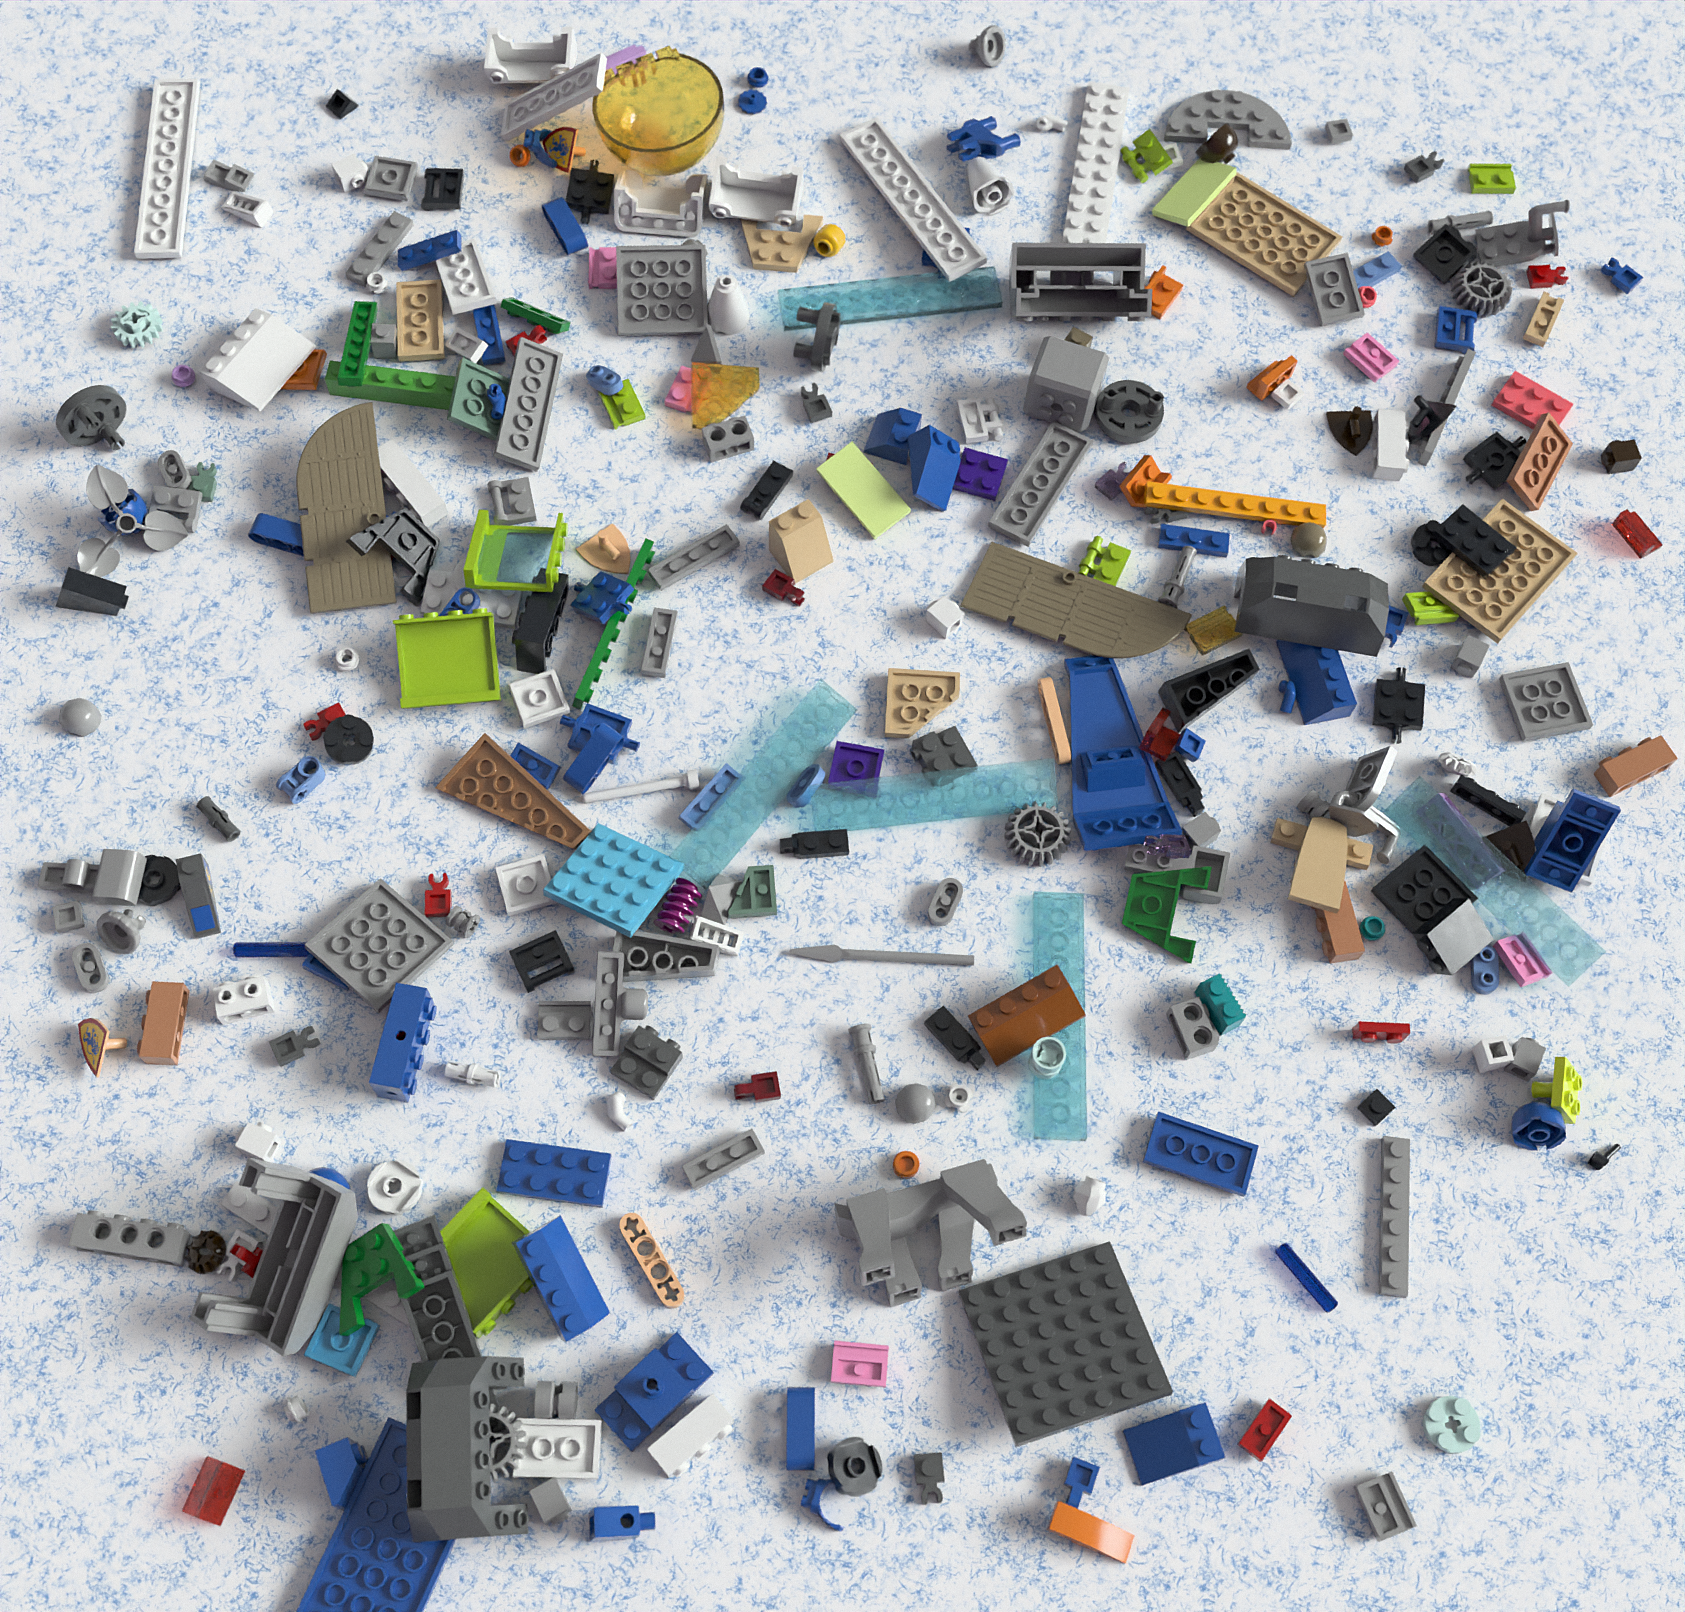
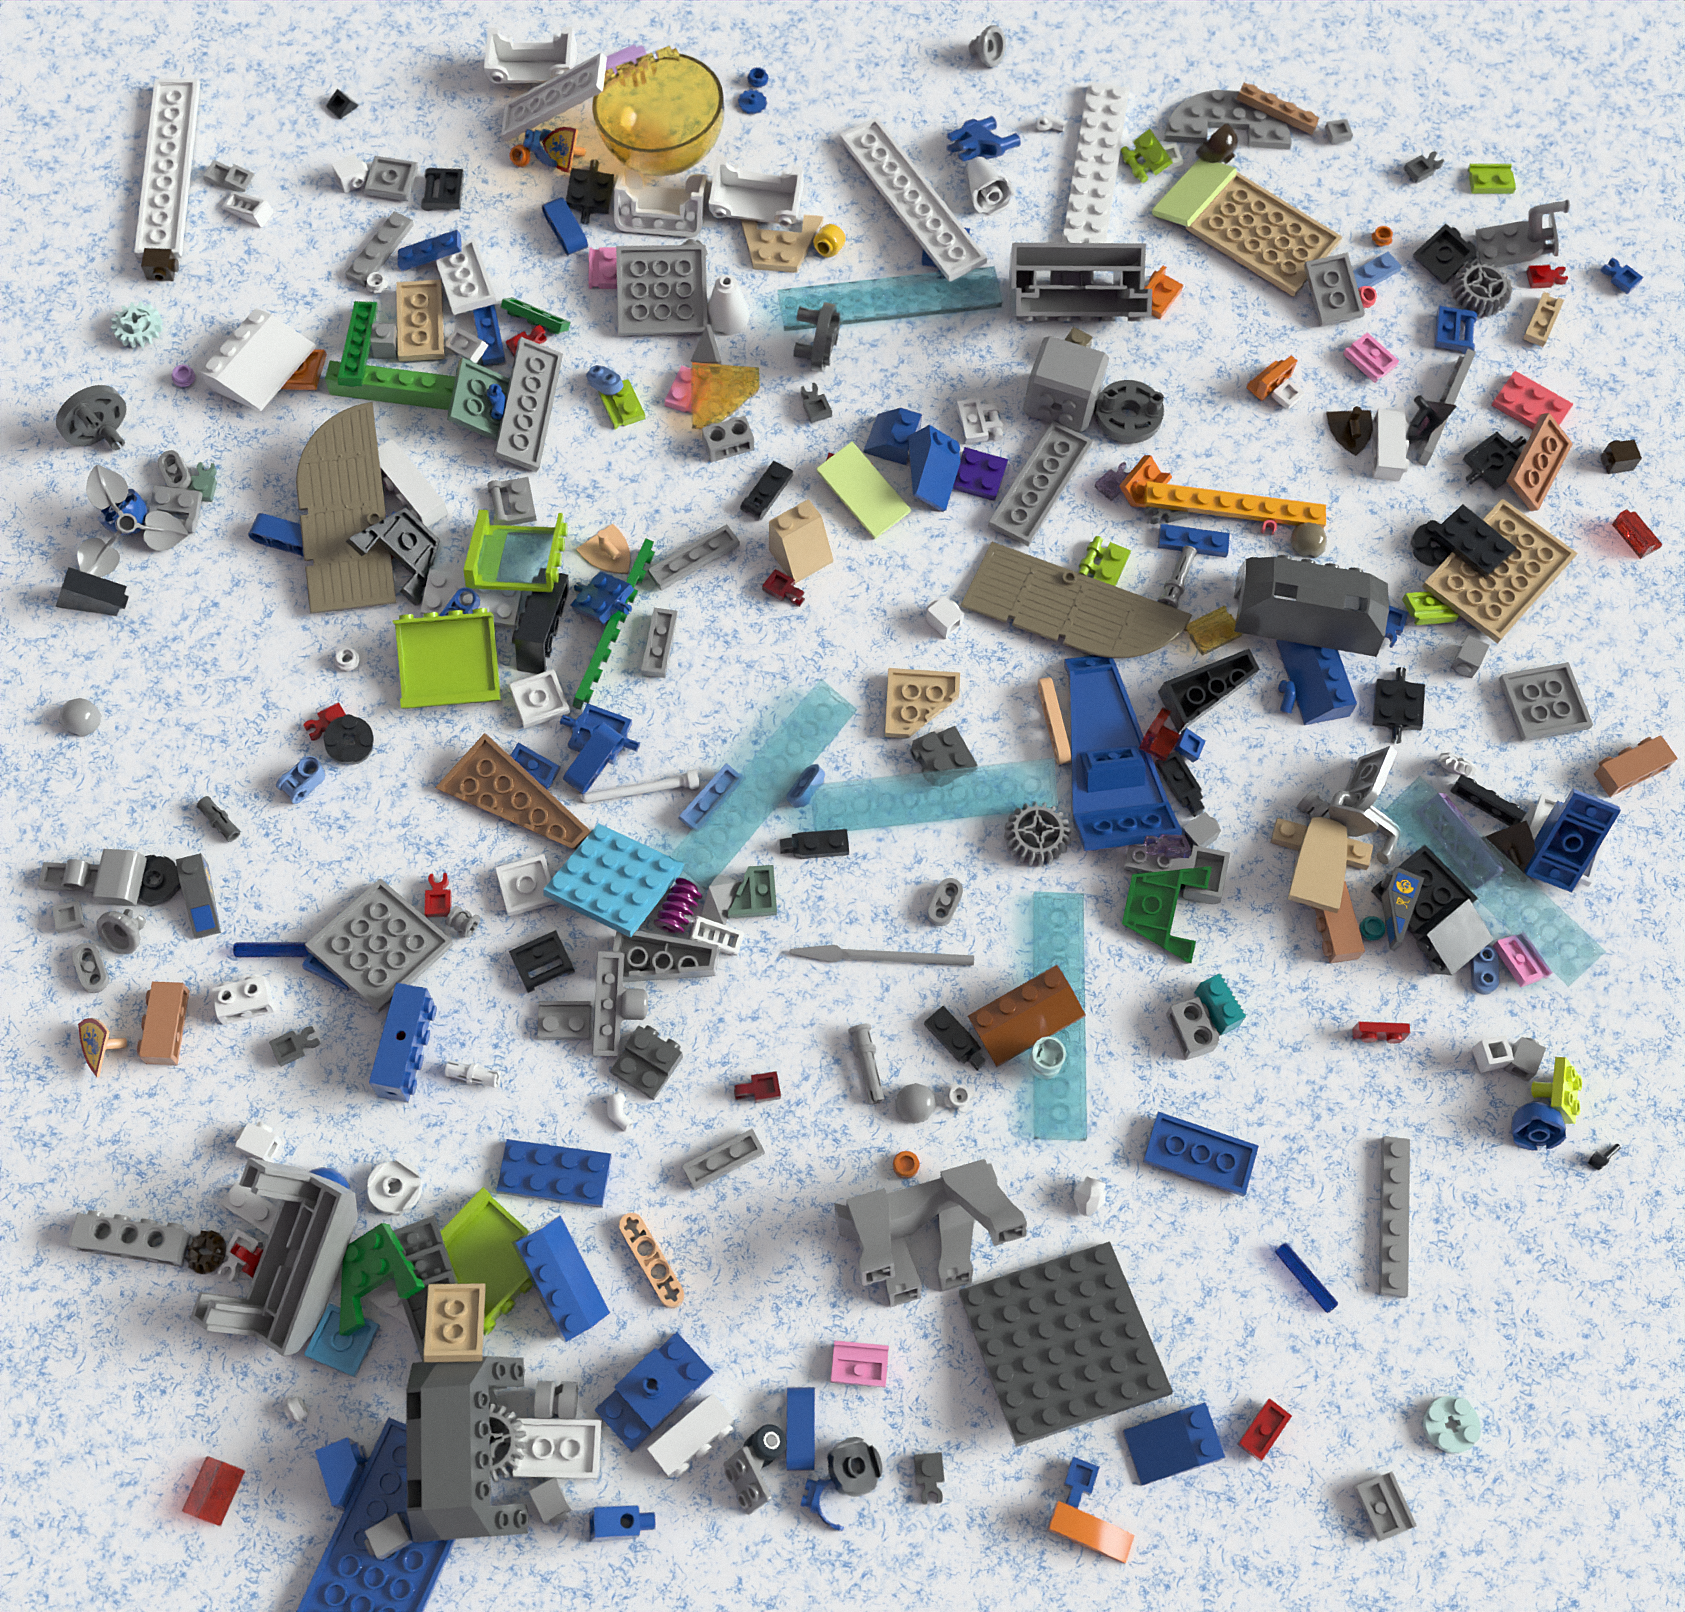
(159, 264): none -> dark brown brick
(387, 1537): none -> light grey brick
(454, 1323): none -> tan plate
(745, 1466): none -> light grey plate
(855, 762): dark purple plate -> none
(1278, 108): none -> medium nougat plate
(1376, 1107): black plate -> none
(1398, 903): none -> slope
(1462, 221): light grey pin -> none

